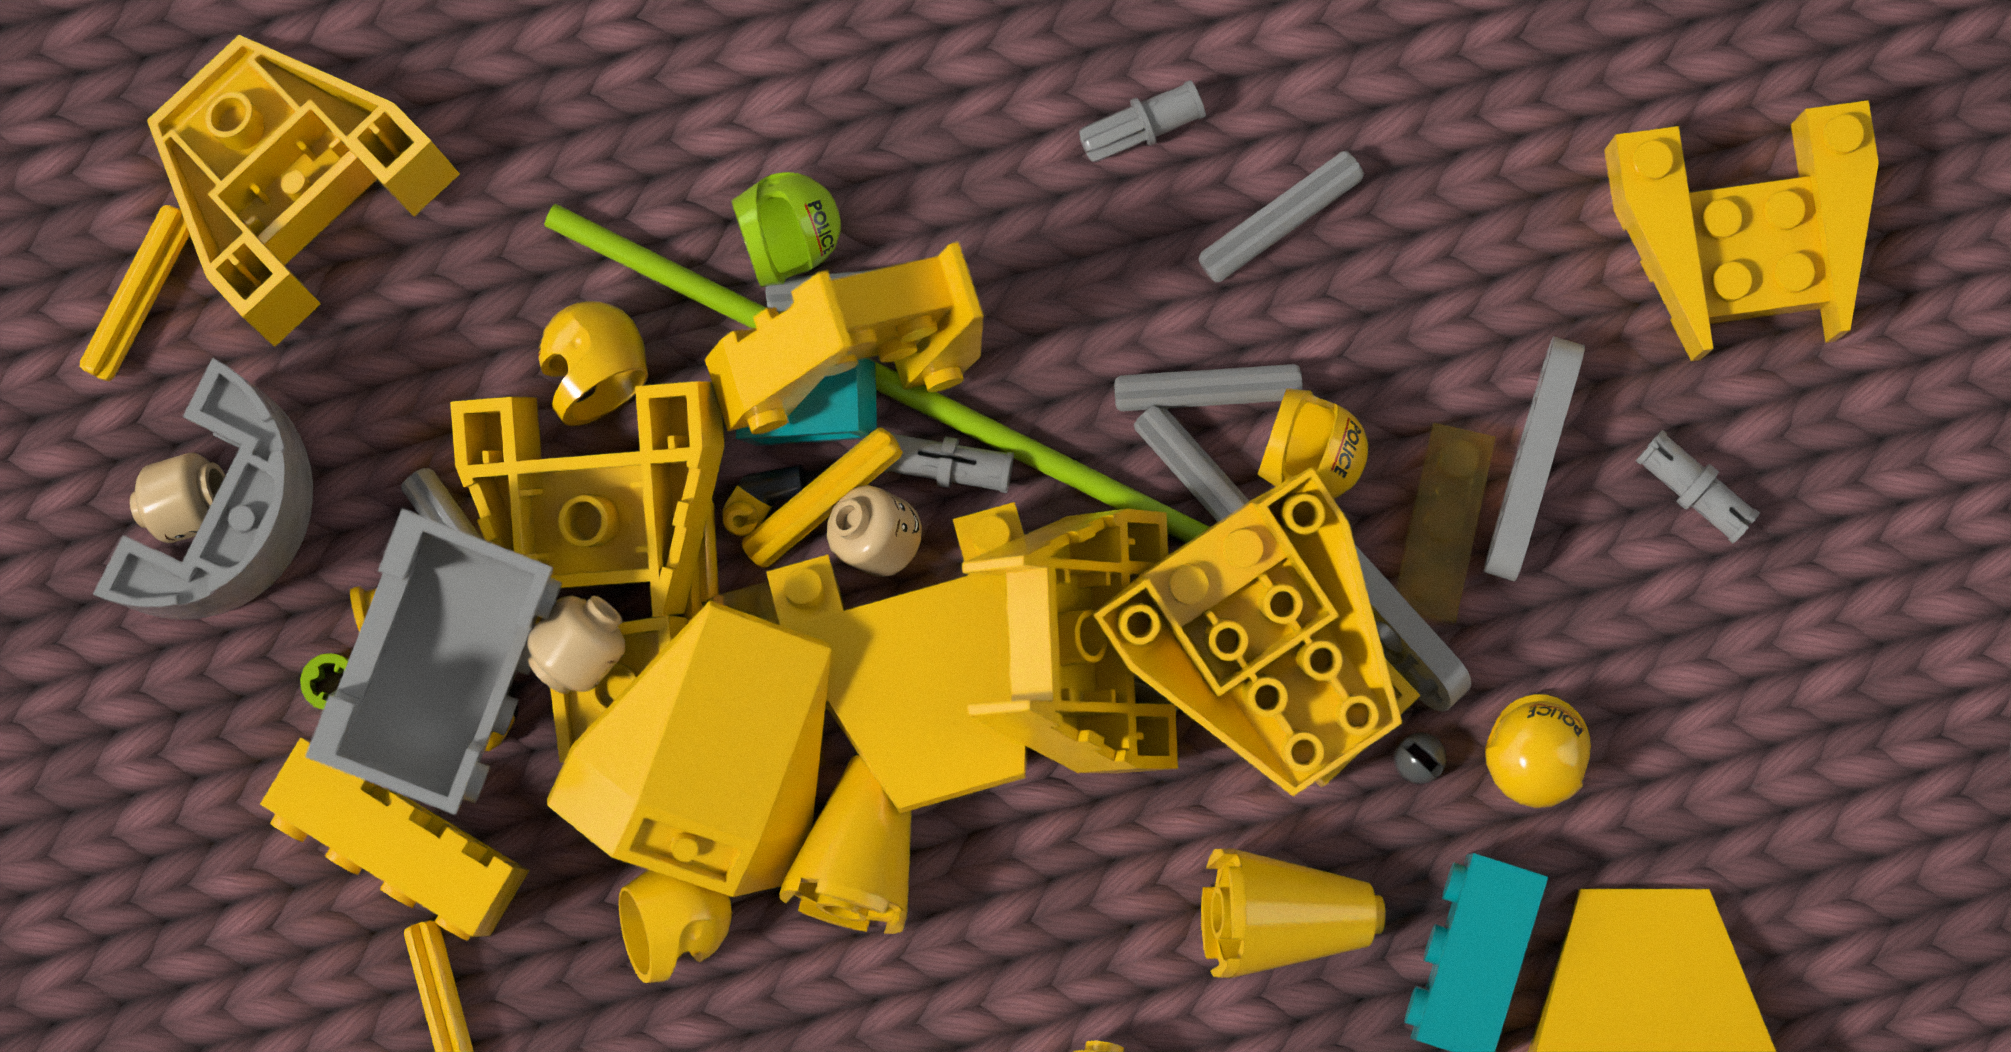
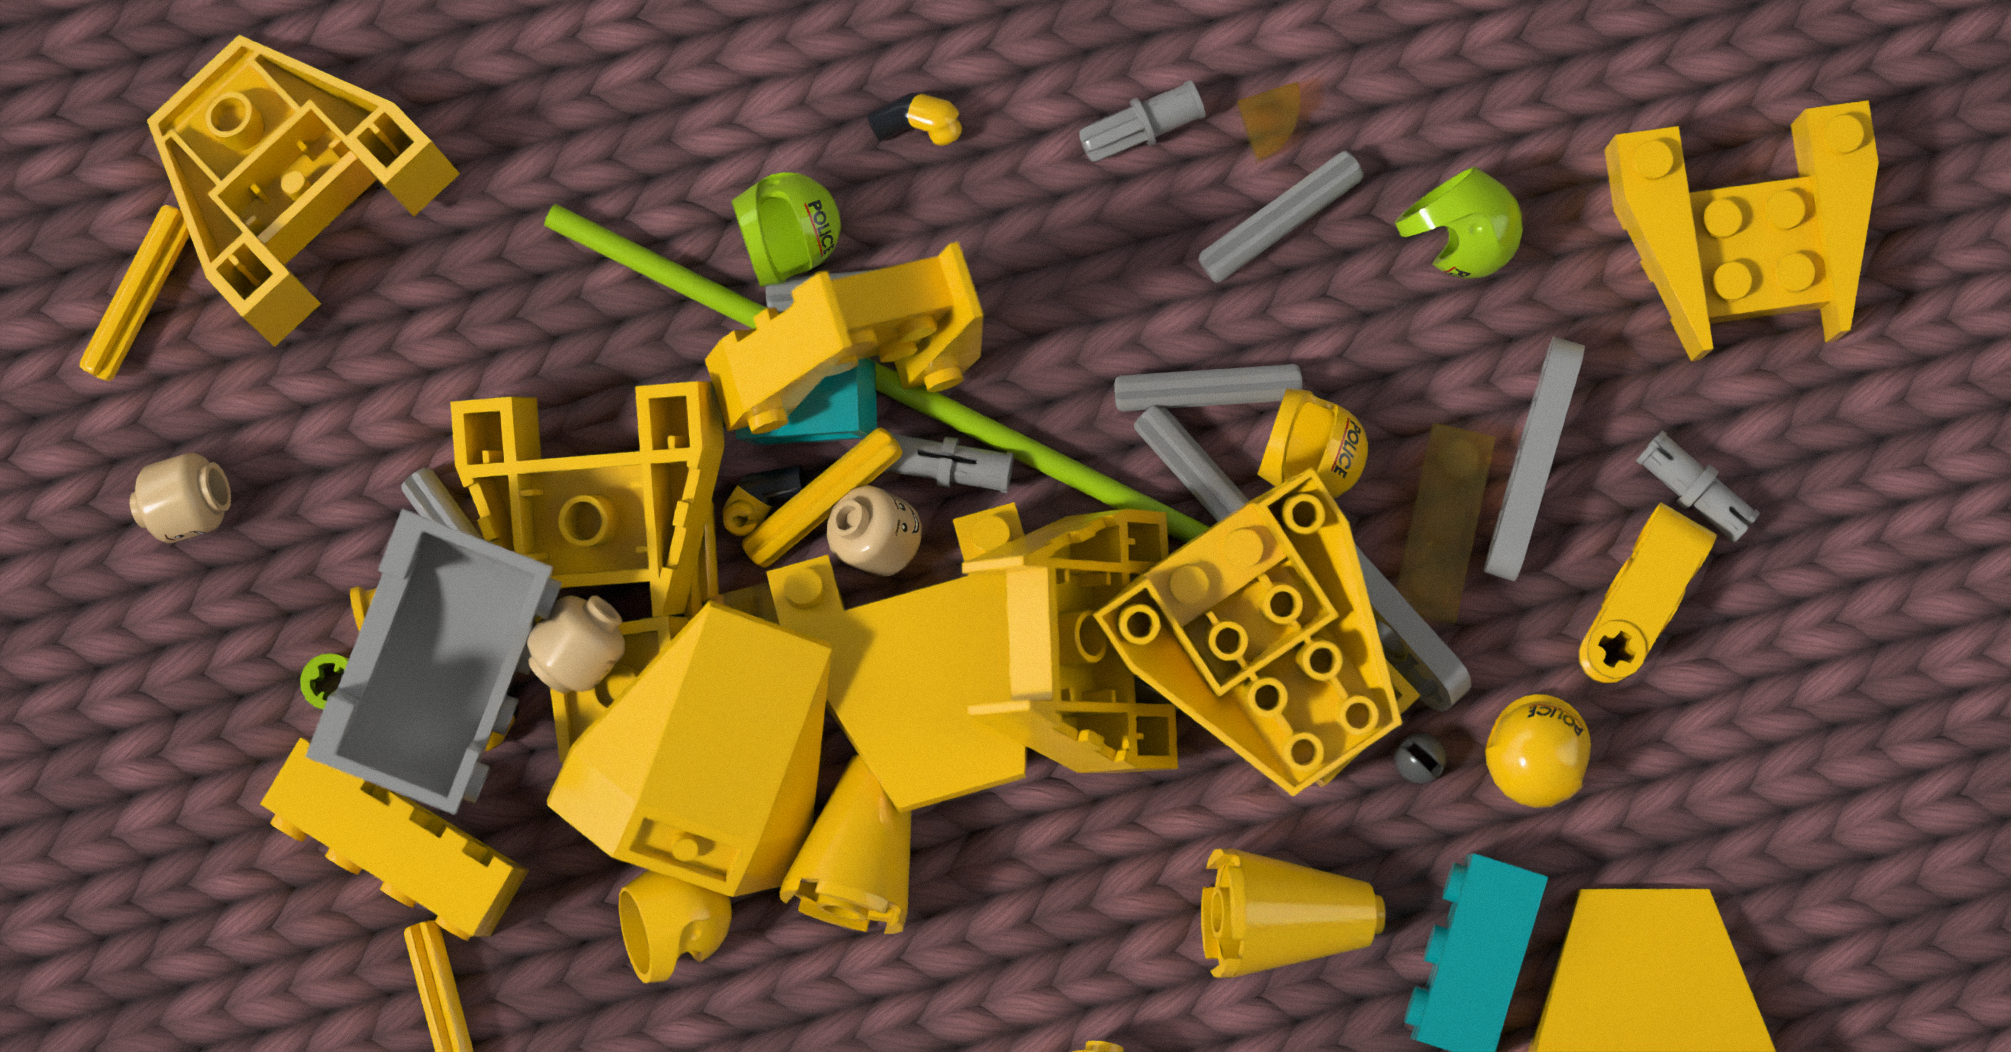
(250, 524): light grey cylinder -> none
(592, 348): yellow helmet -> none
(920, 112): none -> arm
(1270, 119): none -> clear yellow tile
(1480, 221): none -> lime helmet
(1645, 593): none -> yellow piece

